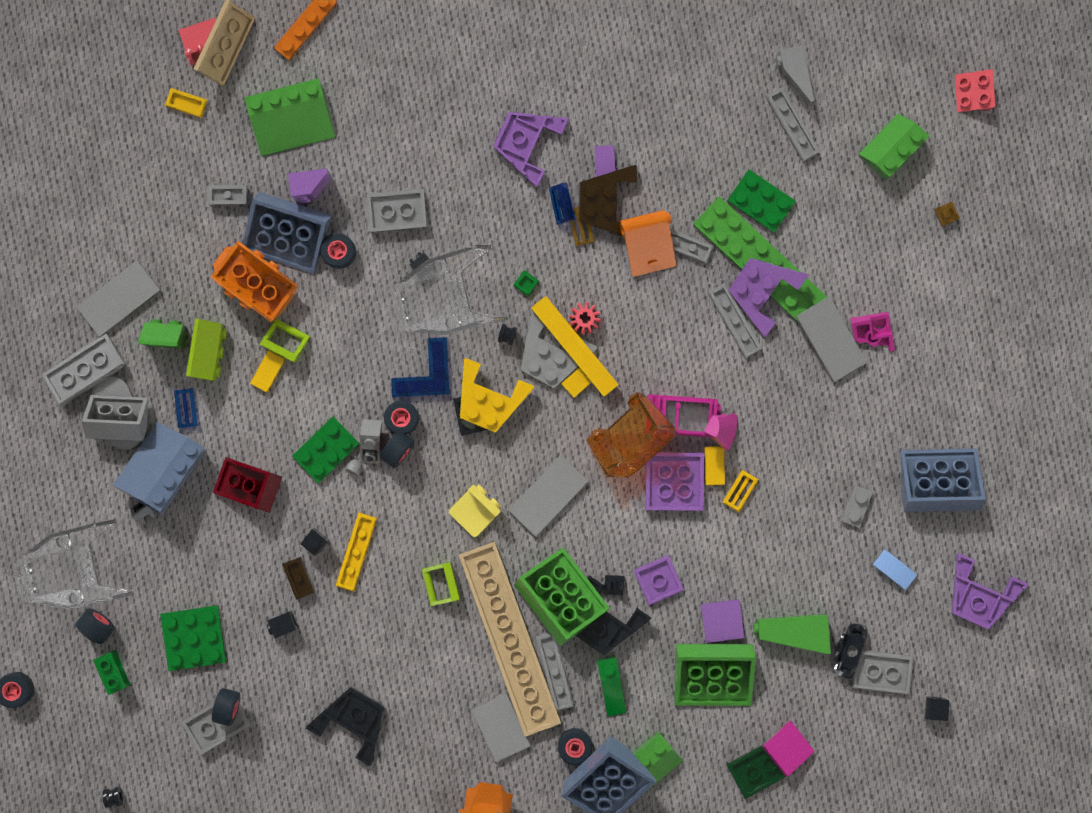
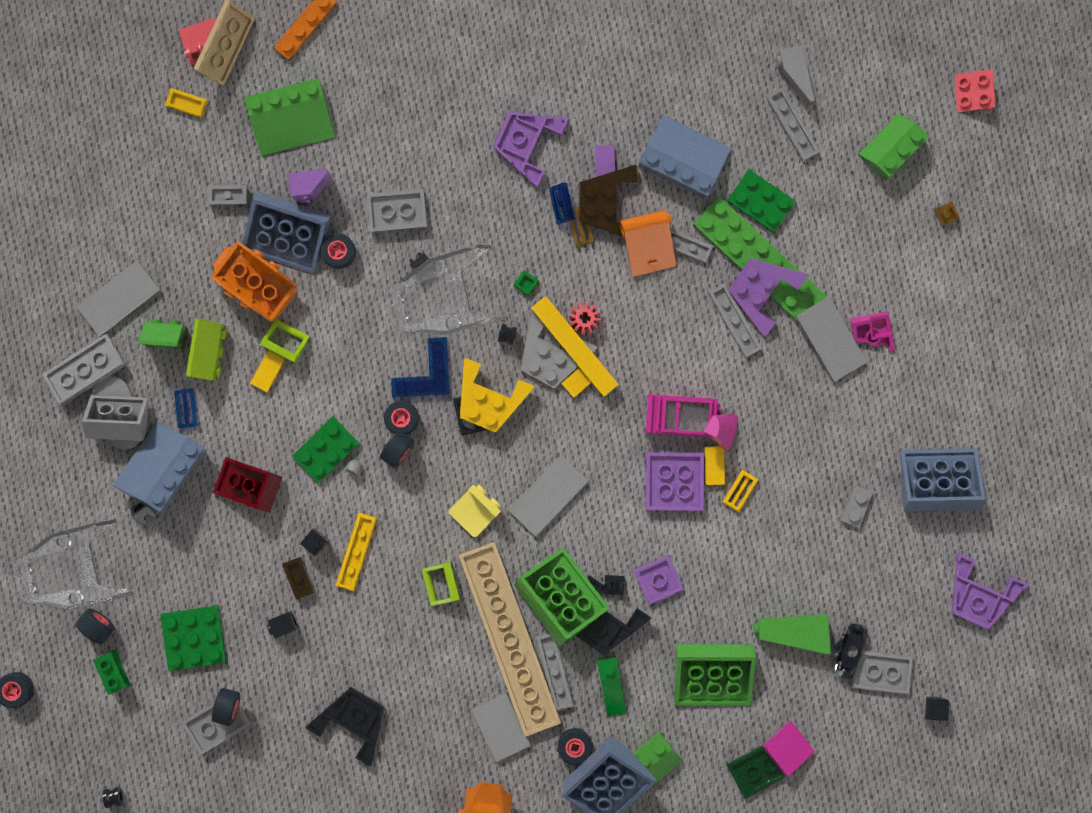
(370, 441): light grey slope -> none
(632, 438): clear orange windscreen -> none
(684, 157): none -> sand blue slope
(722, 620): medium lavender tile -> none
(894, 569): light blue slope -> none

